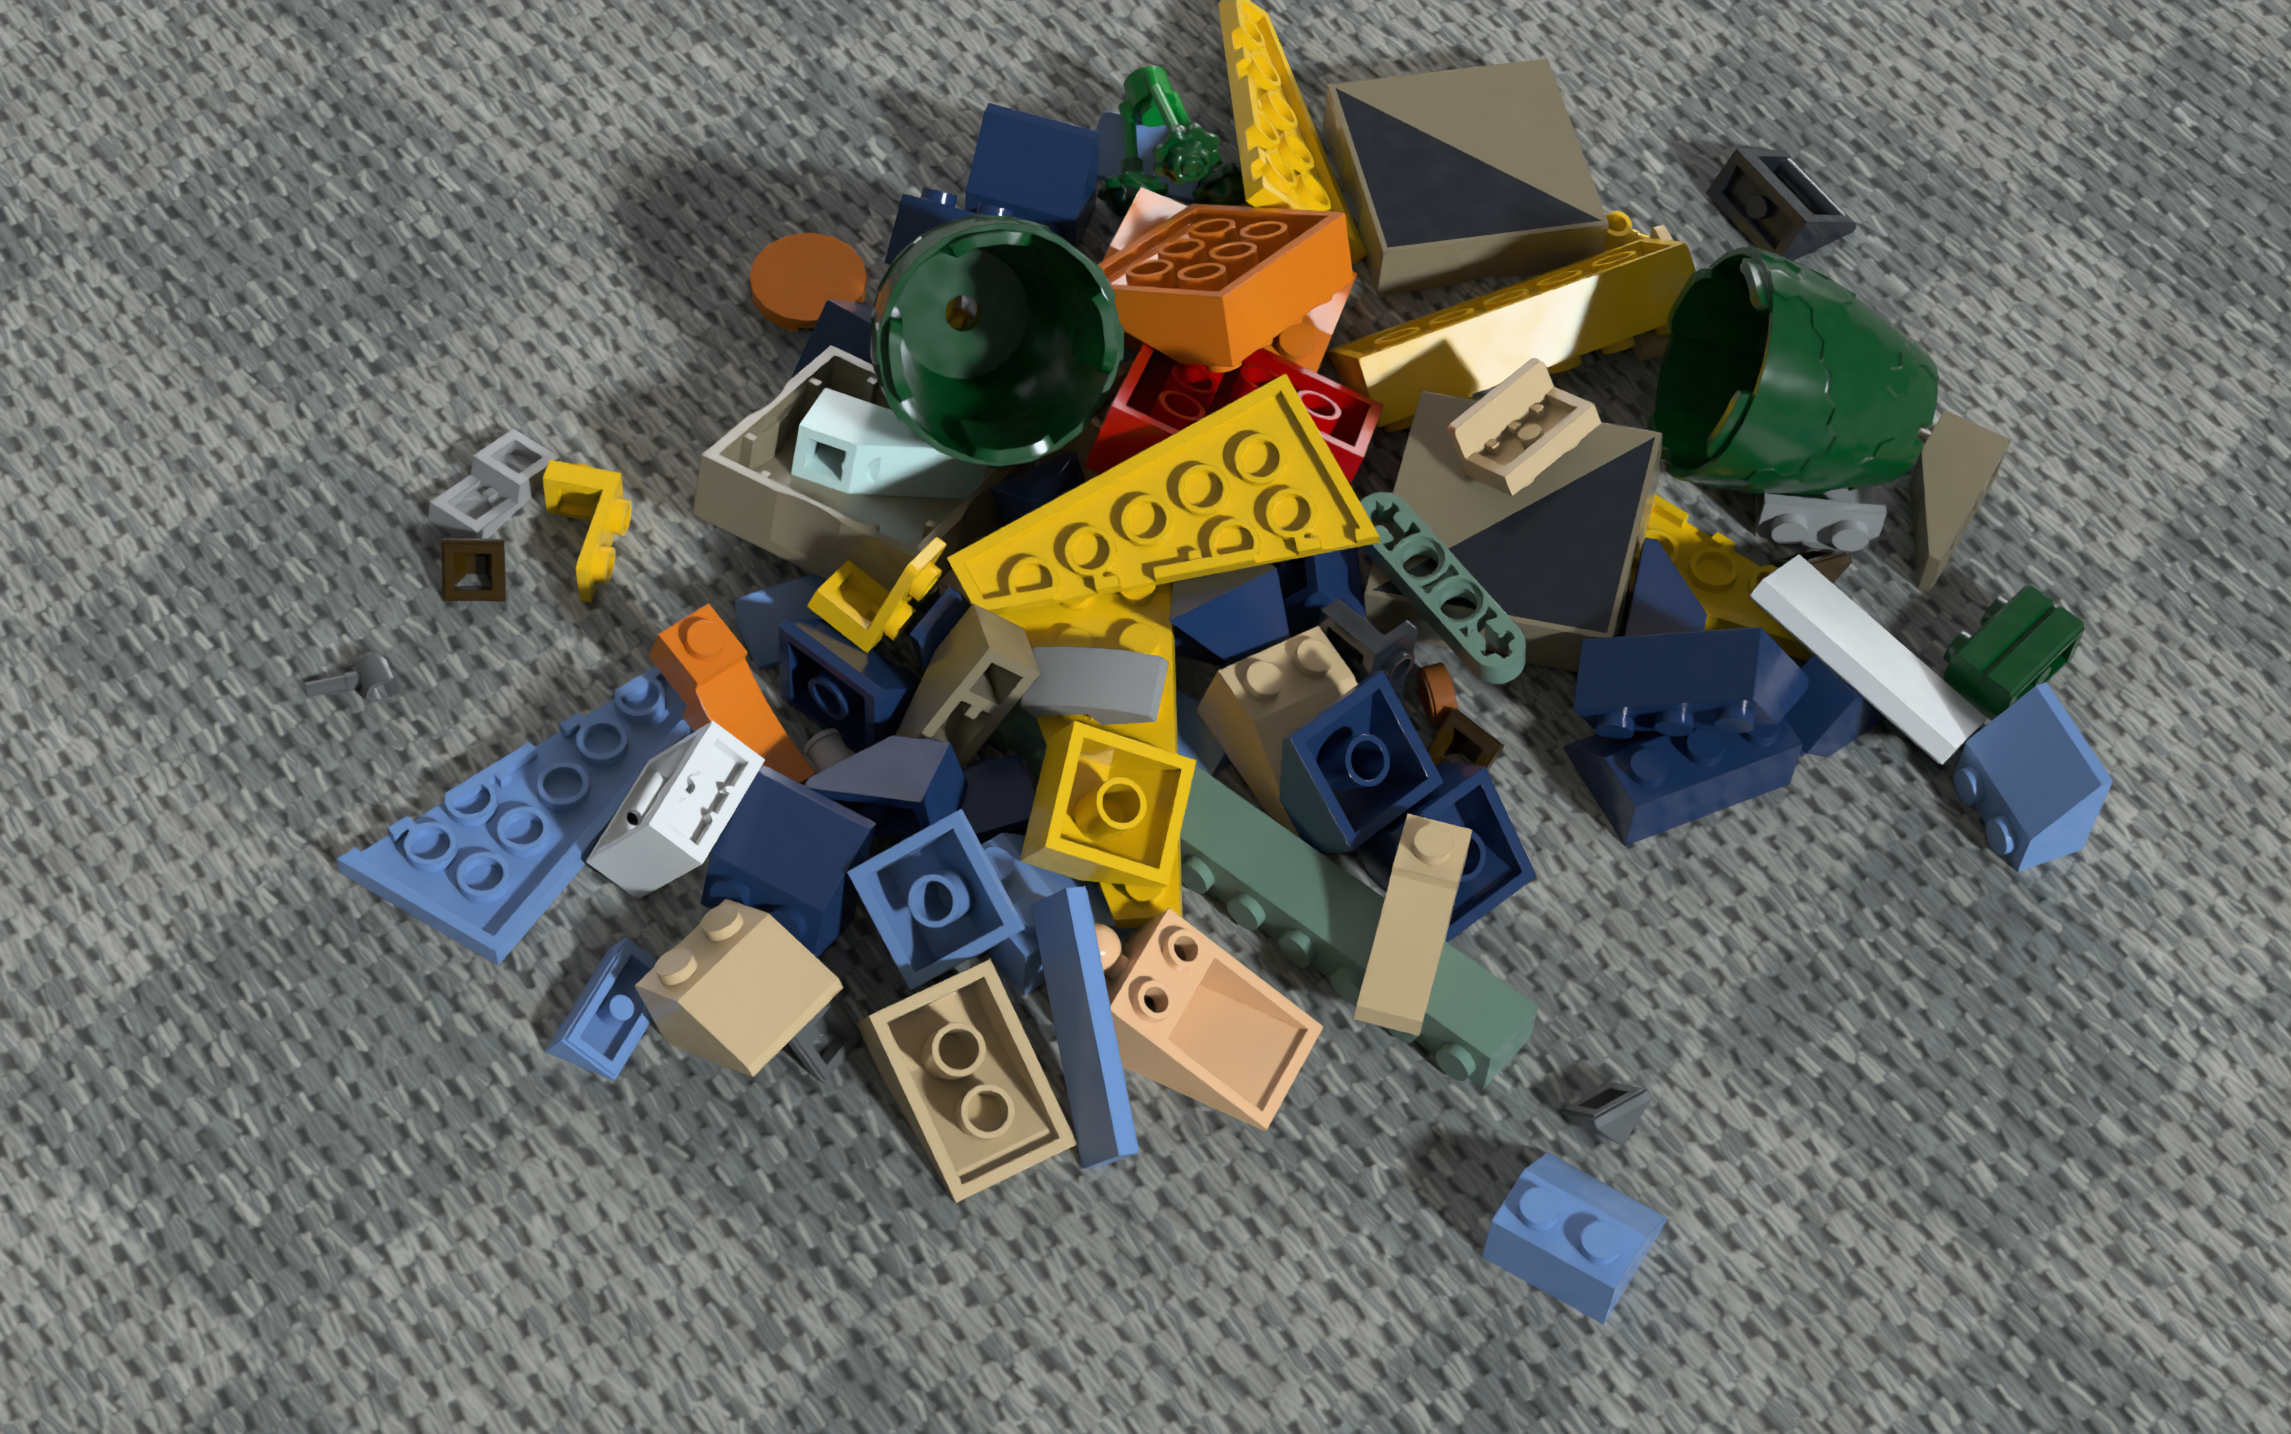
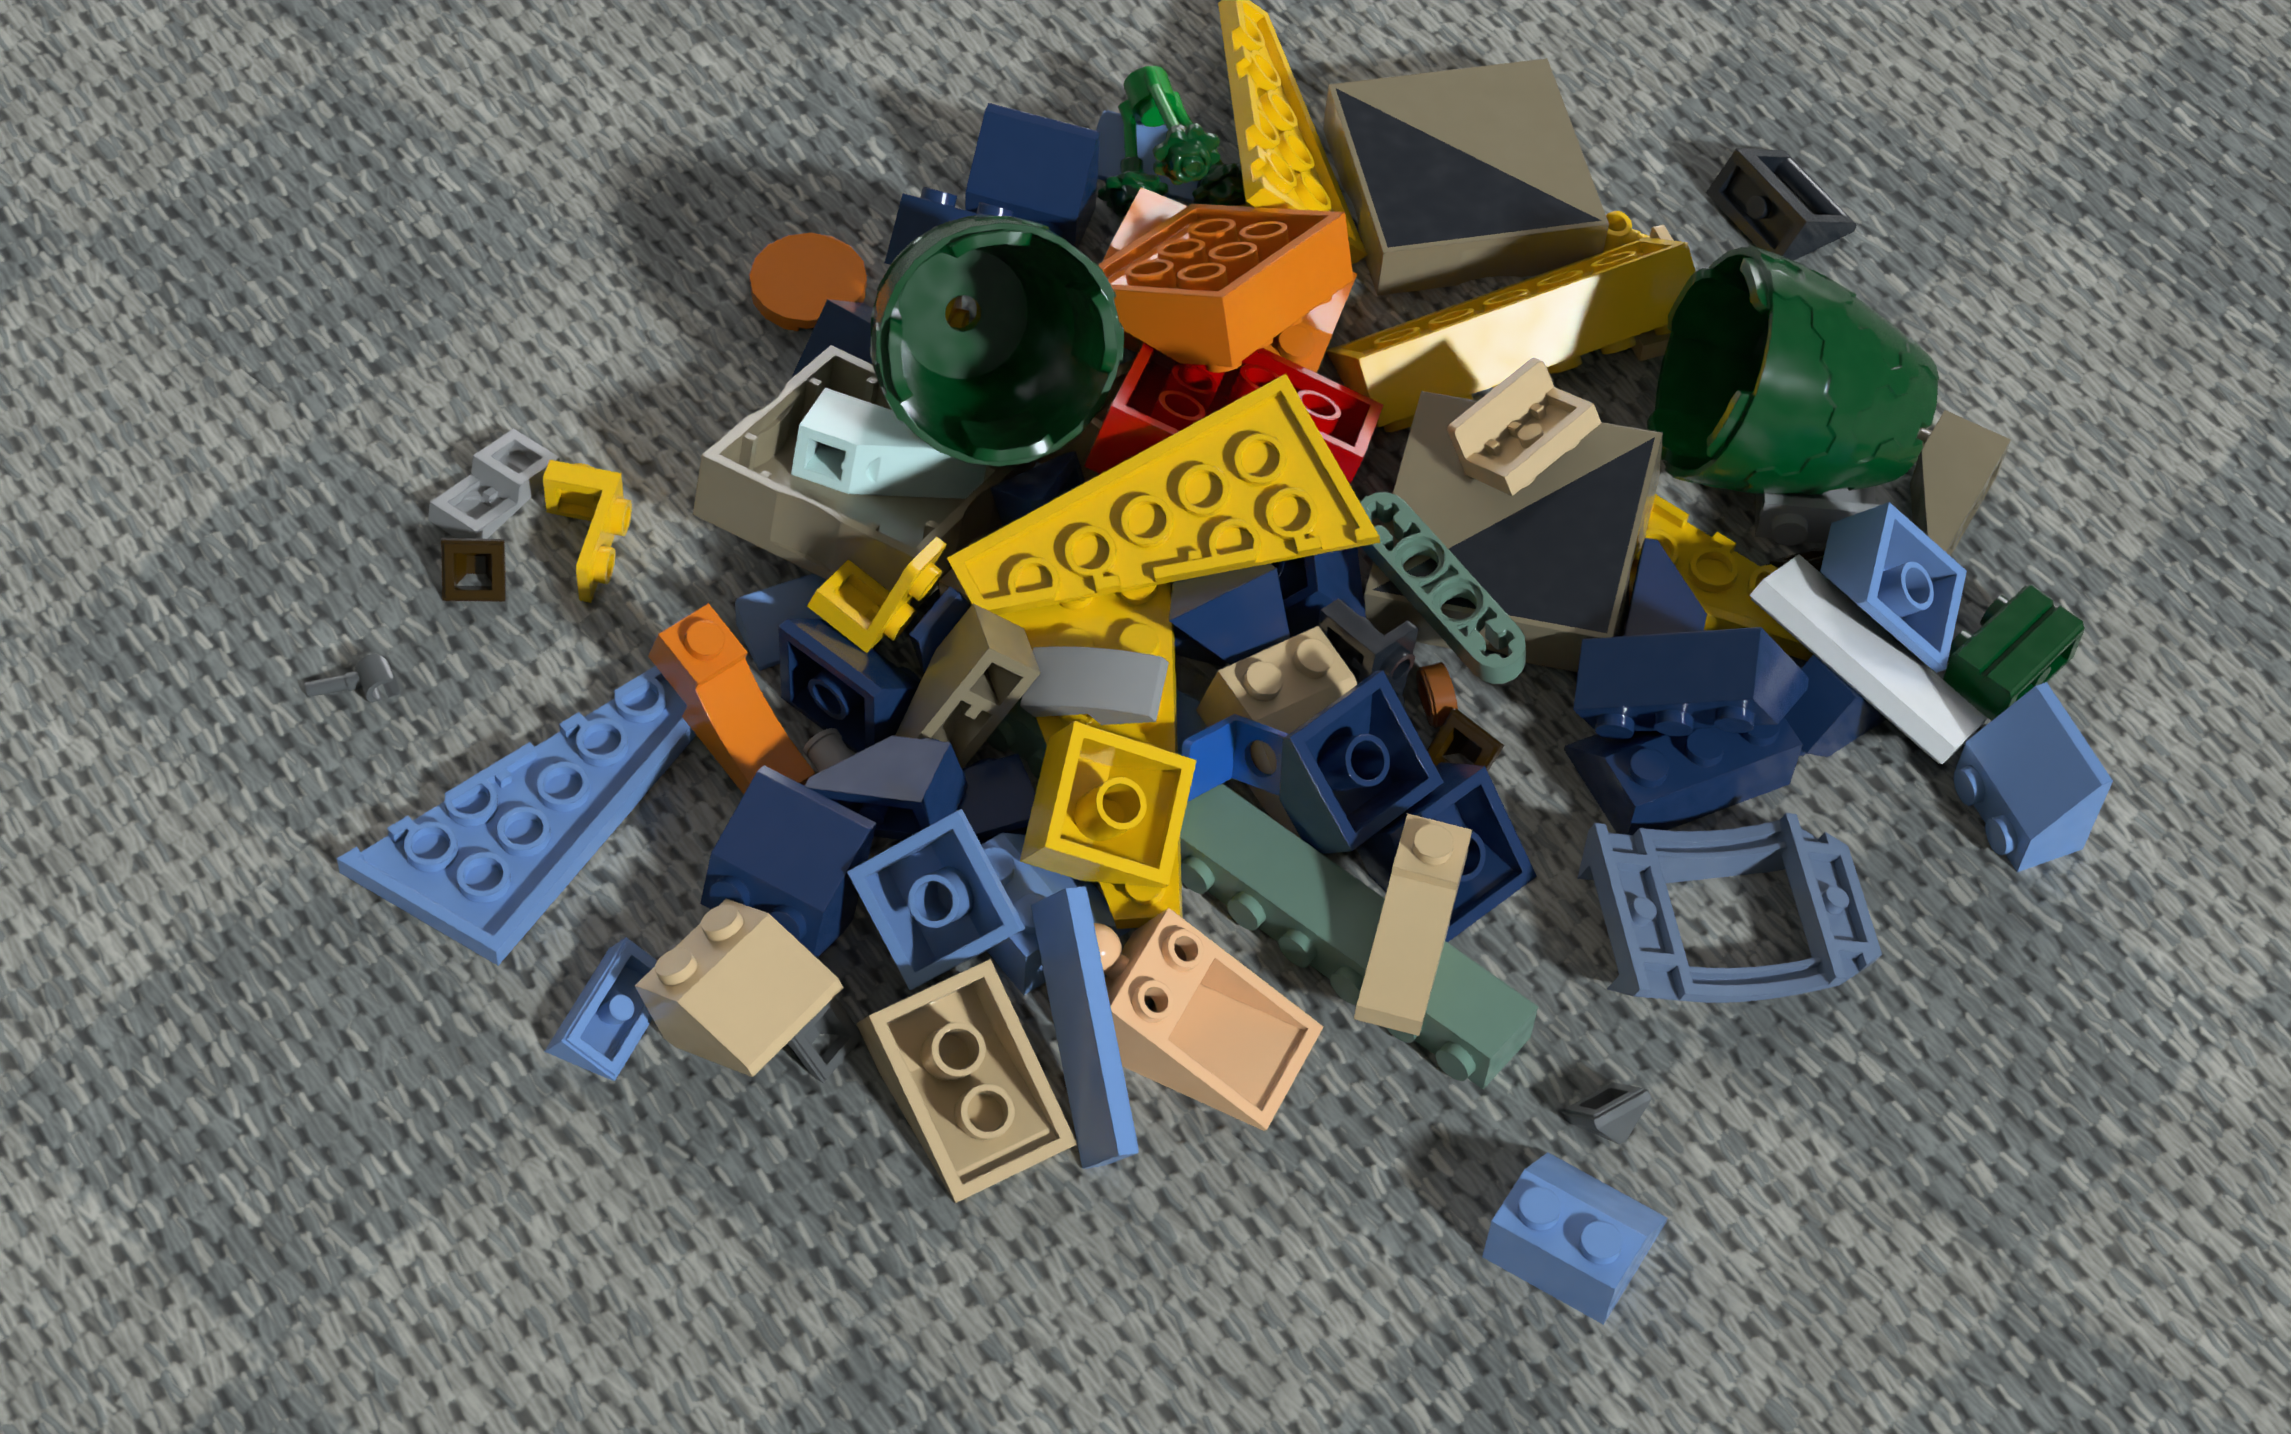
(680, 810): white window -> none
(1225, 753): none -> blue bracket
(1644, 933): none -> sand blue wedge
(1897, 579): none -> medium blue slope

